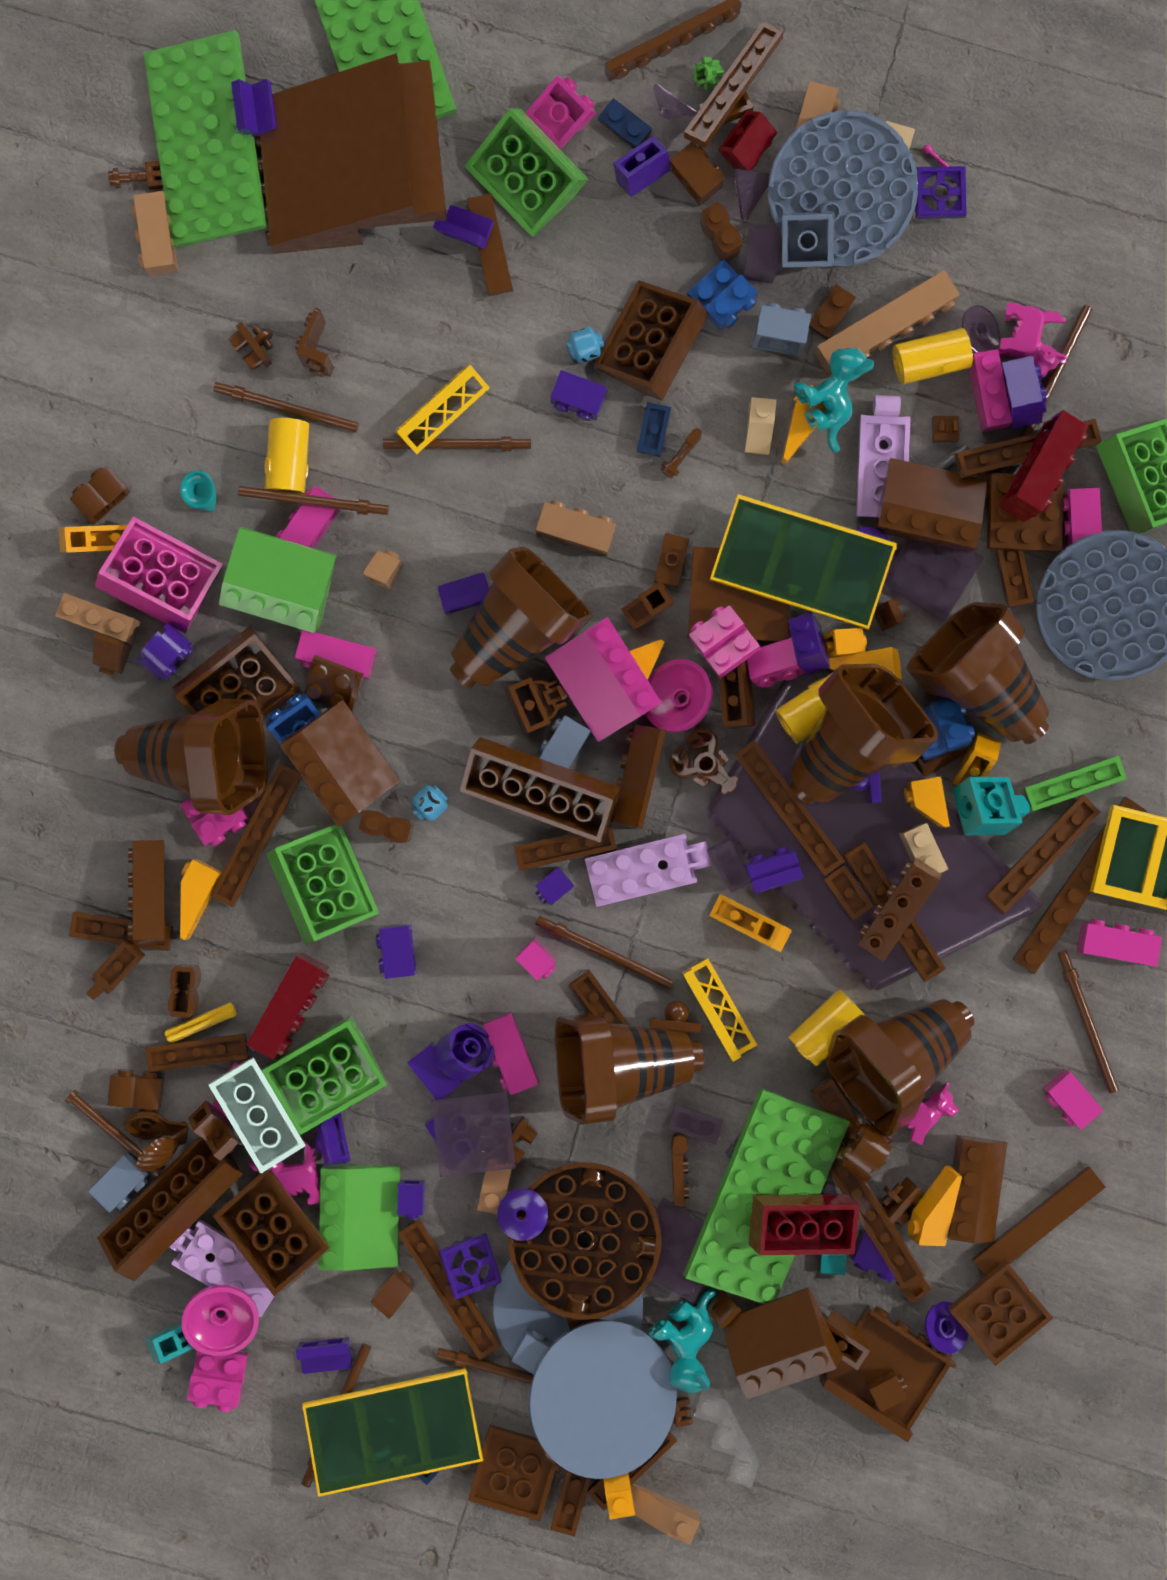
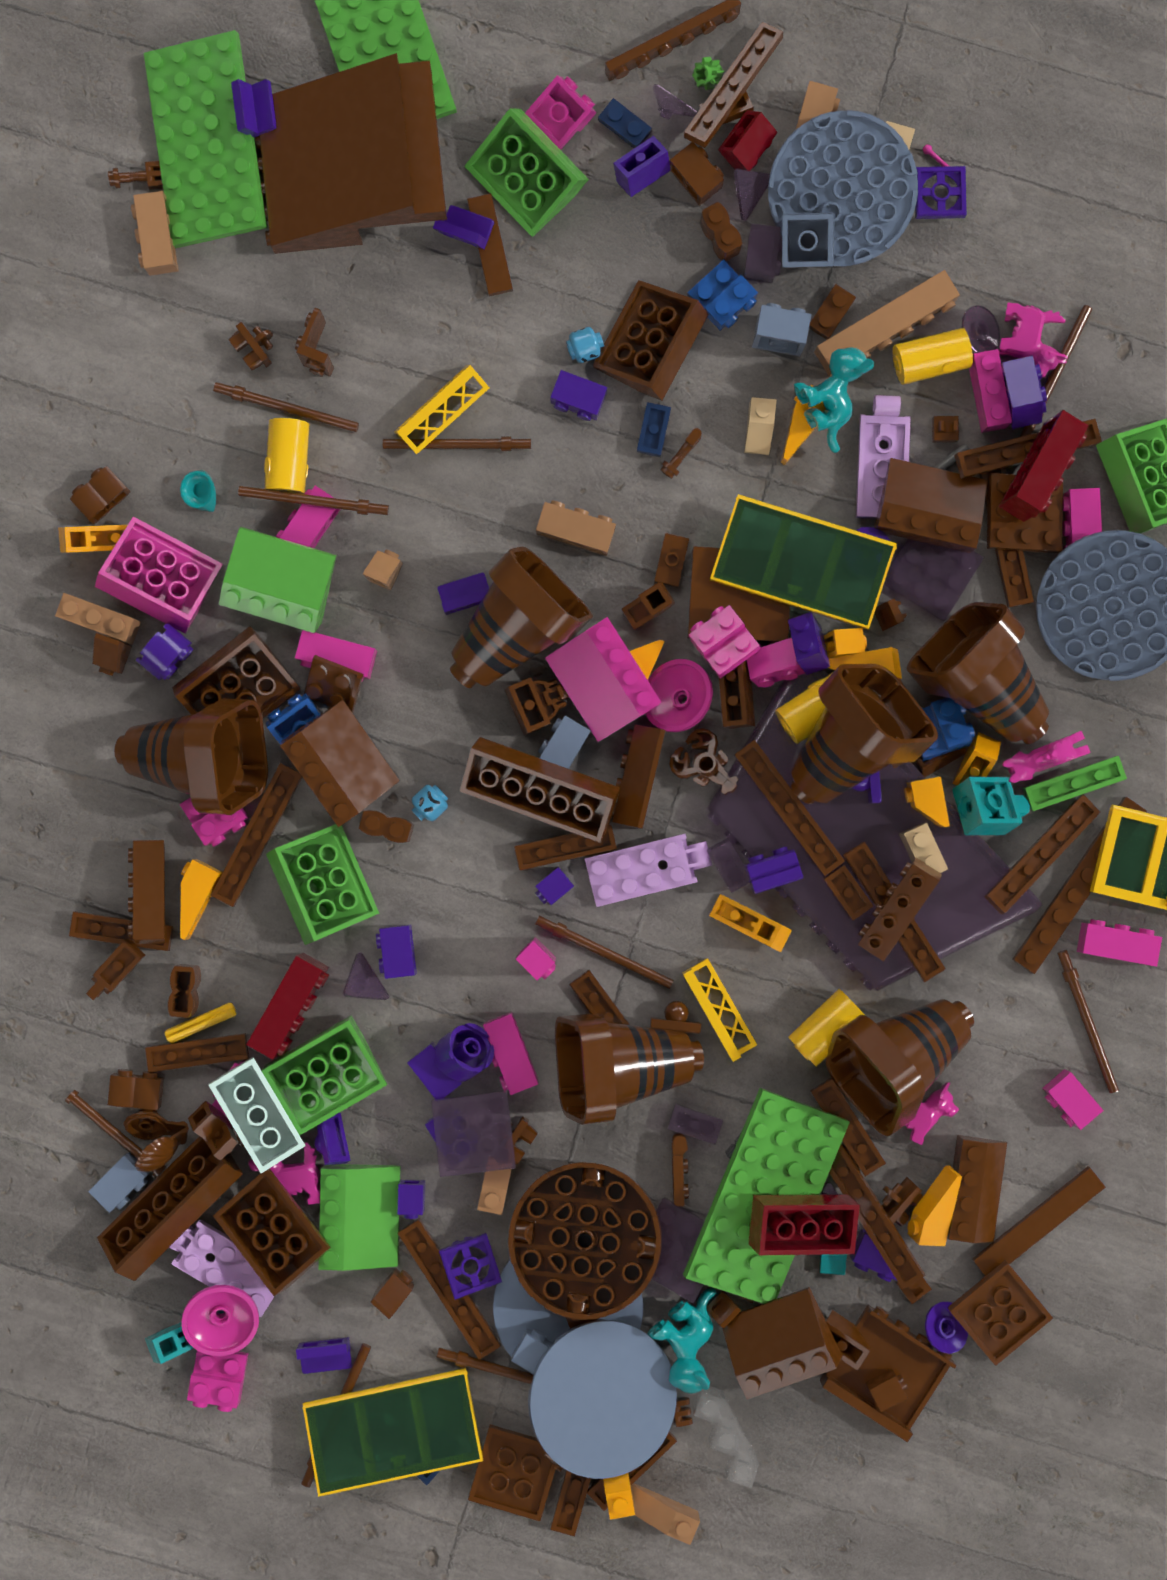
(363, 981): none -> clear purple piece
(535, 1210): dark purple dish -> none
(865, 1151): reddish brown brick -> none
(1023, 765): none -> dark pink animal

